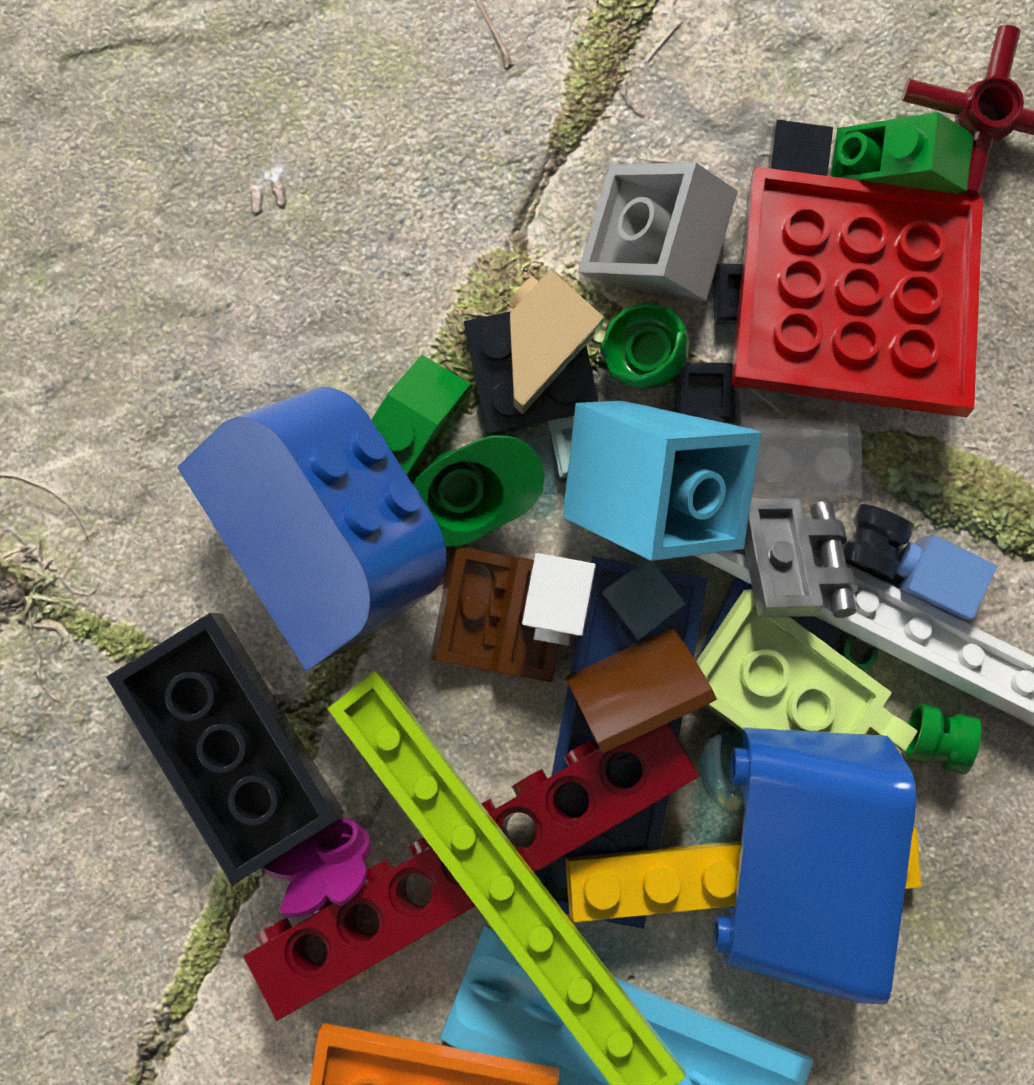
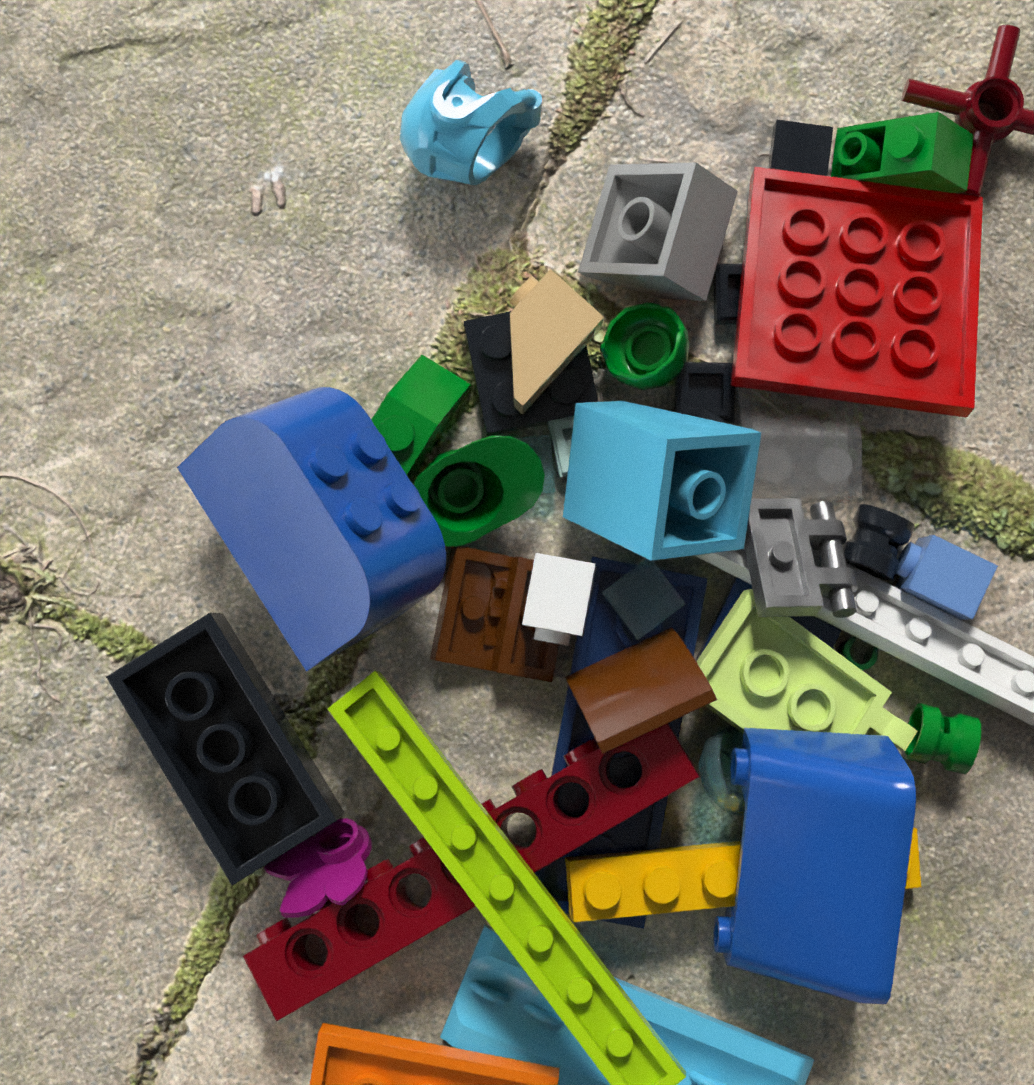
(449, 126): none -> medium azure helmet

